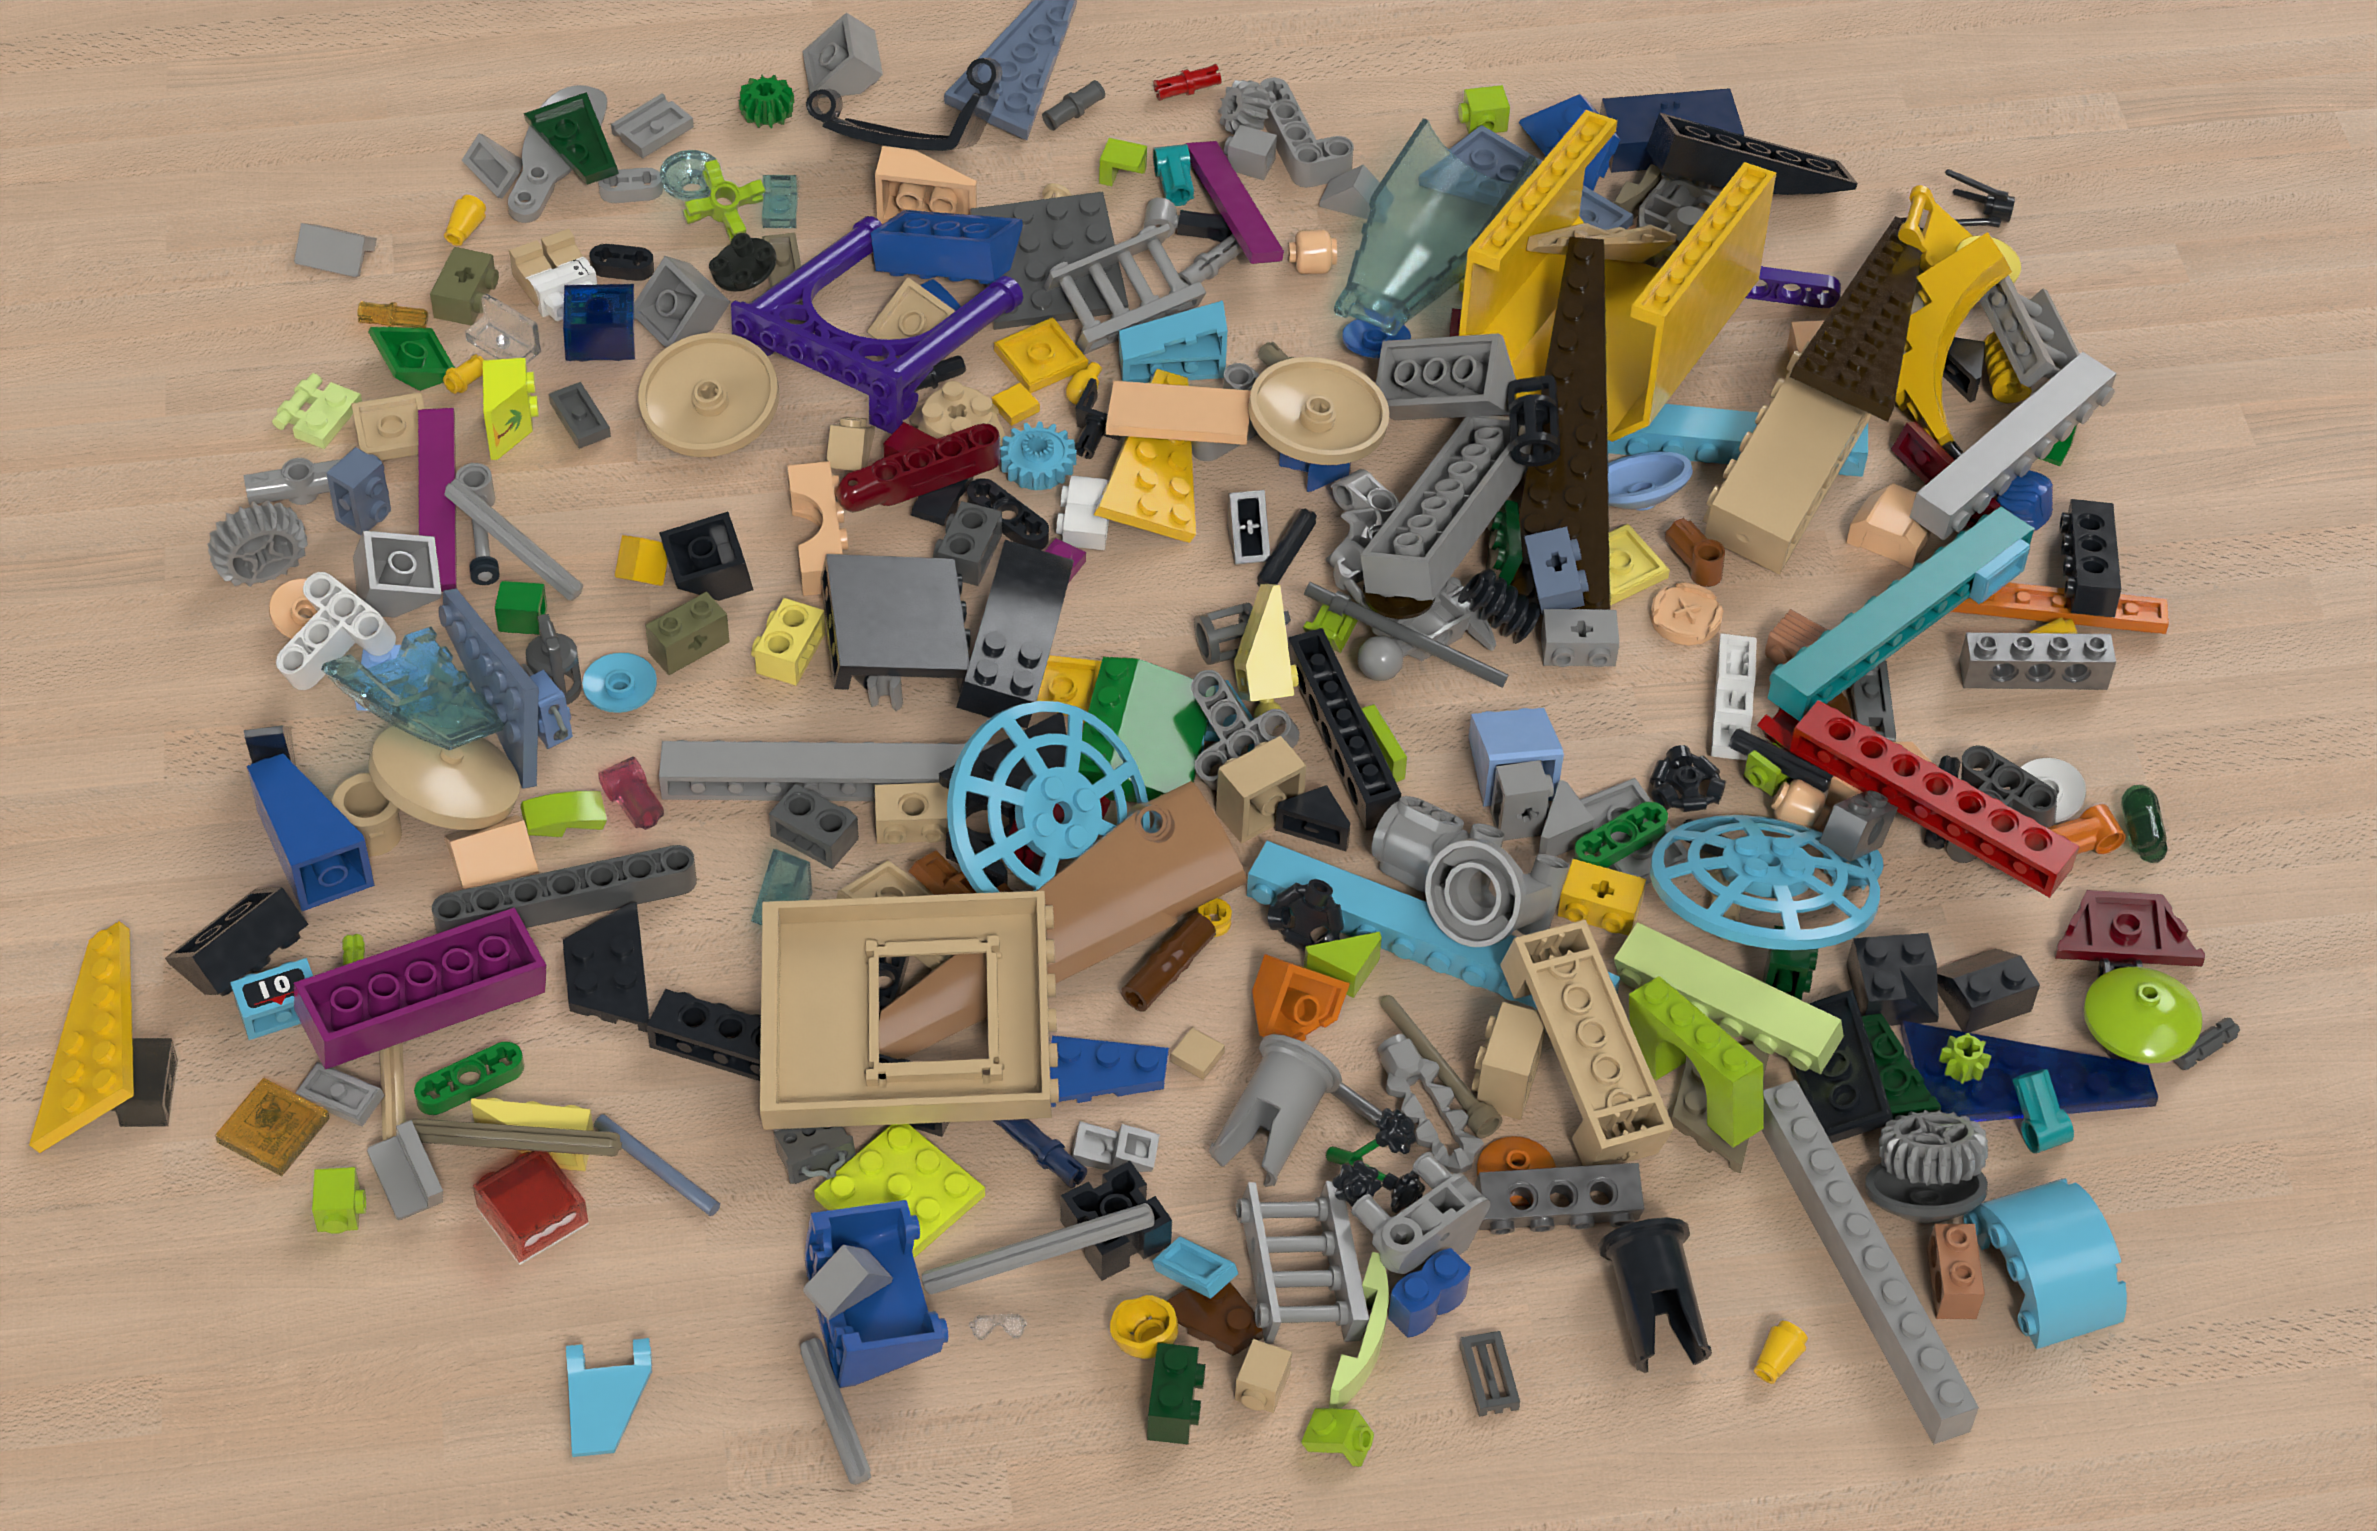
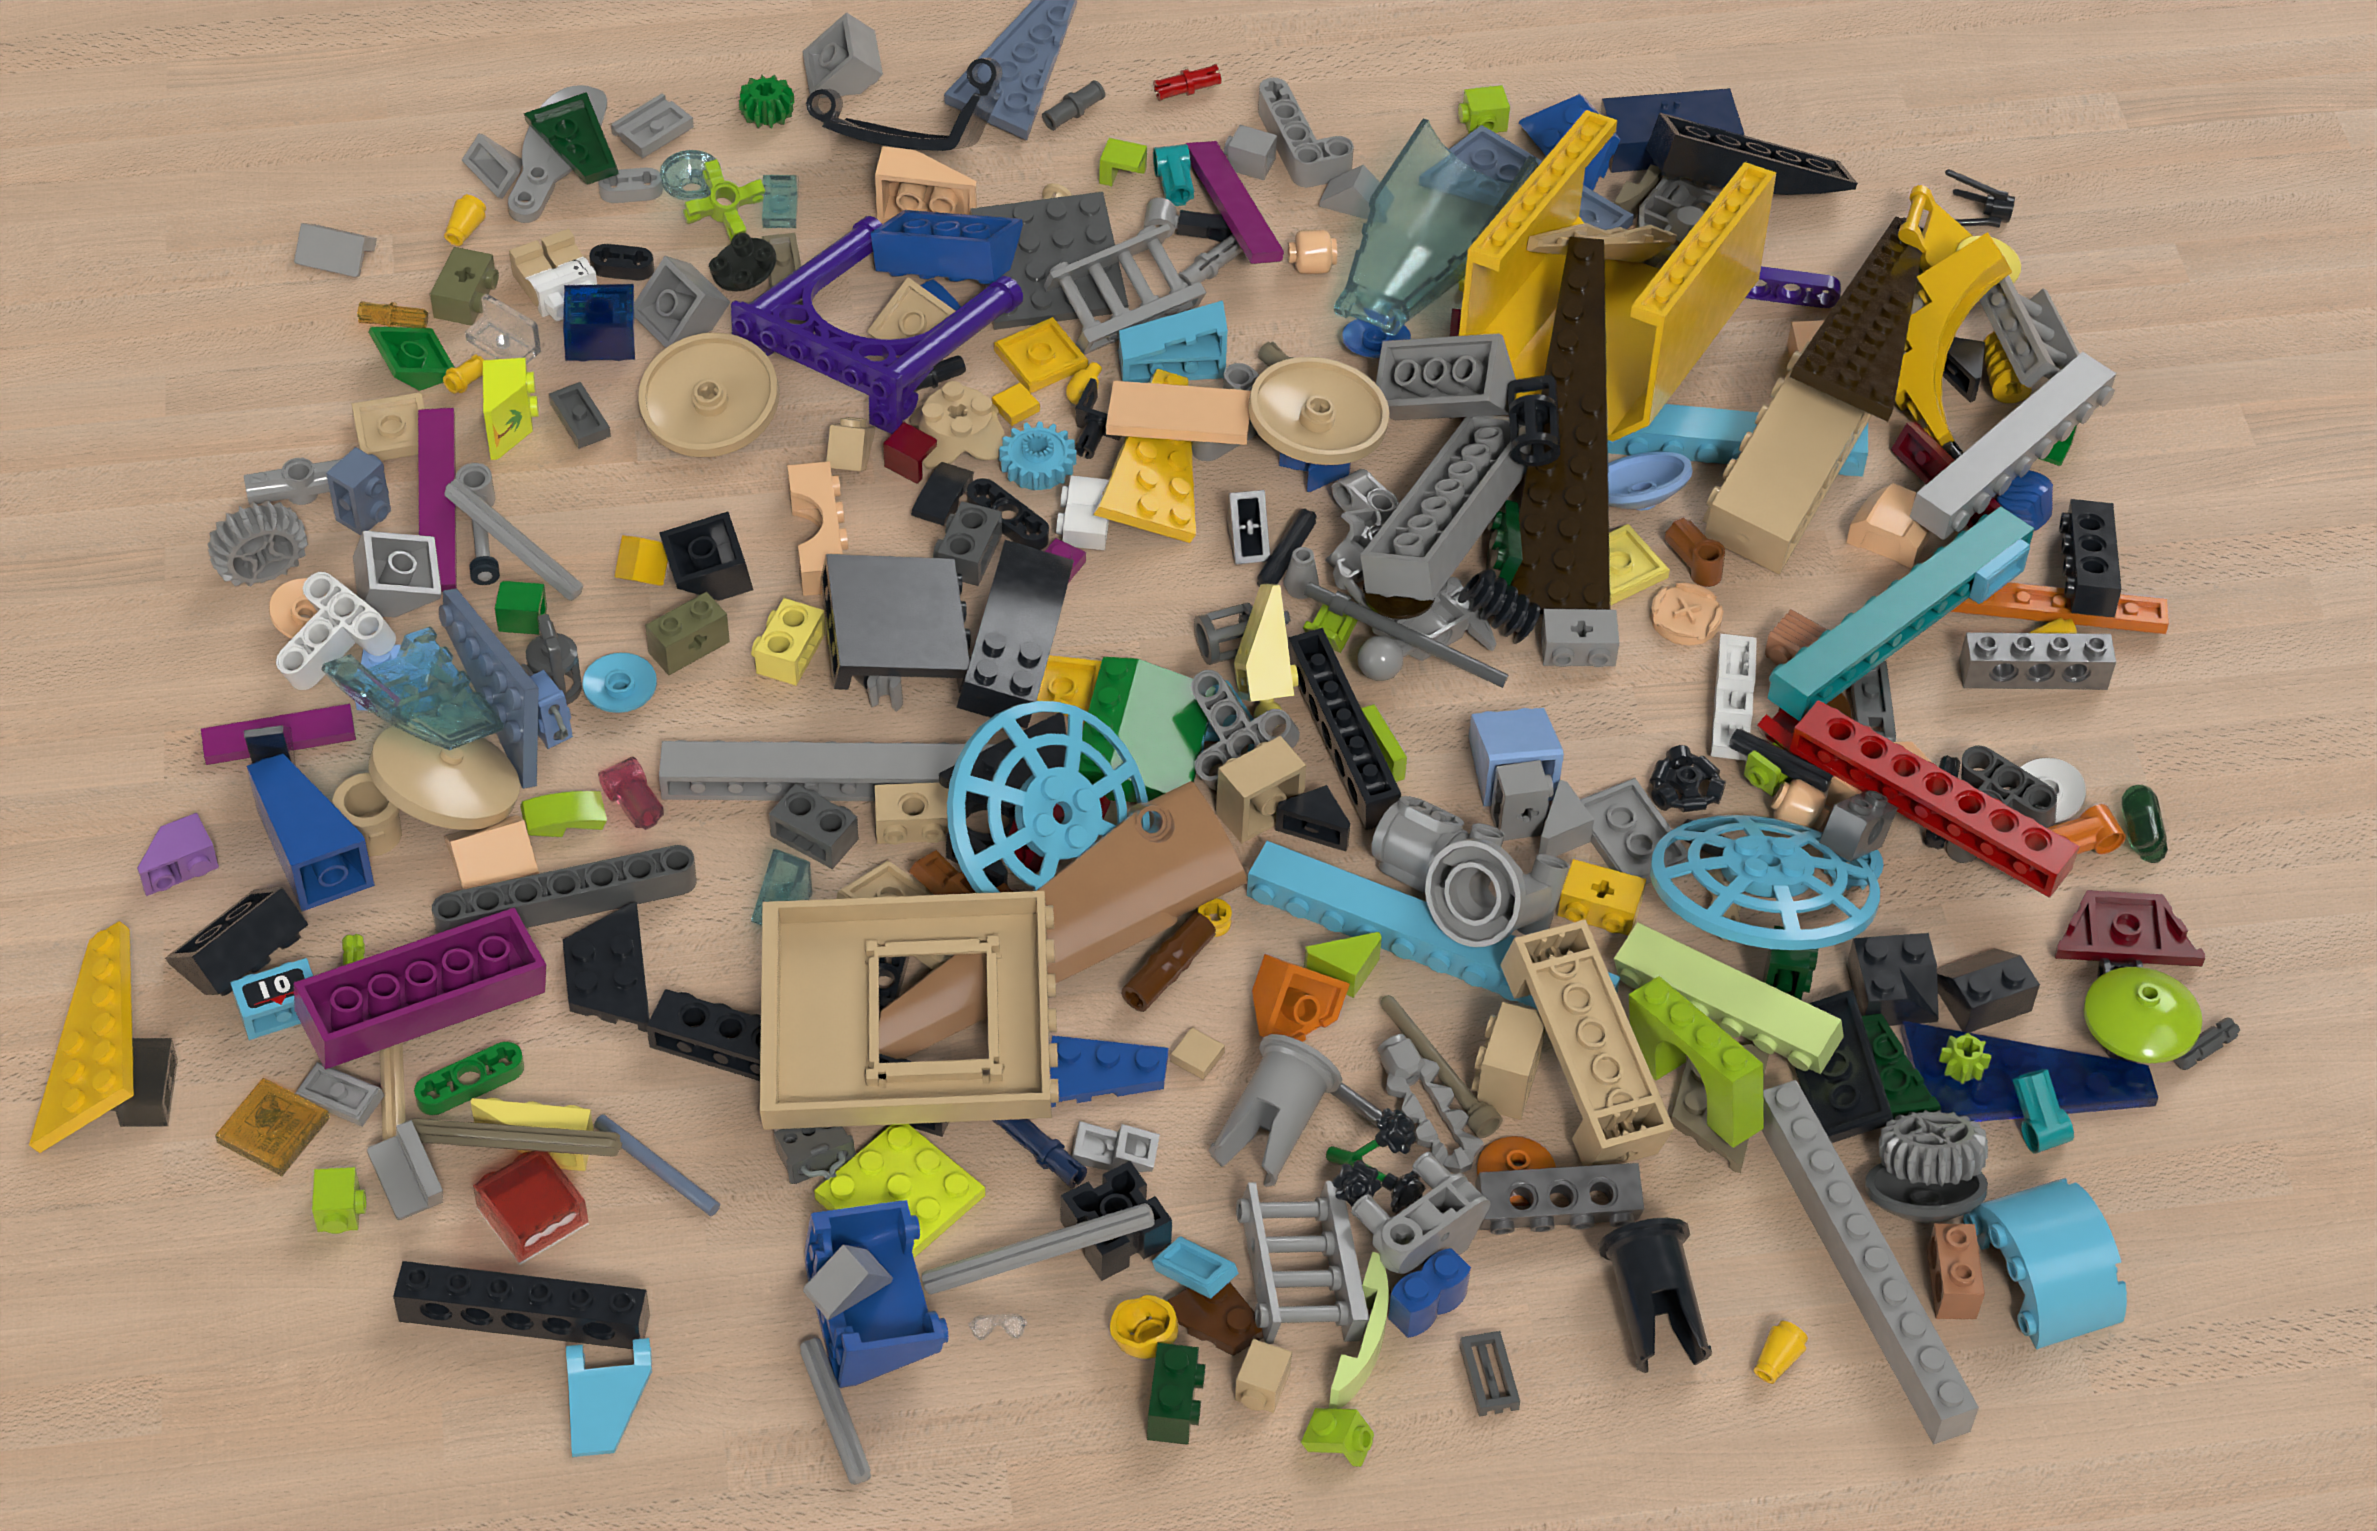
(176, 855): none -> medium lavender slope
(308, 730): none -> magenta tile
(325, 416): yellowish green plate -> none
(521, 1305): none -> black brick
(922, 469): dark red piece -> none
(1244, 105): light grey gear -> none
(1300, 572): none -> light grey cone
(1306, 906): black piece -> none
(1550, 552): sand blue brick -> none
(1629, 824): green beam -> none

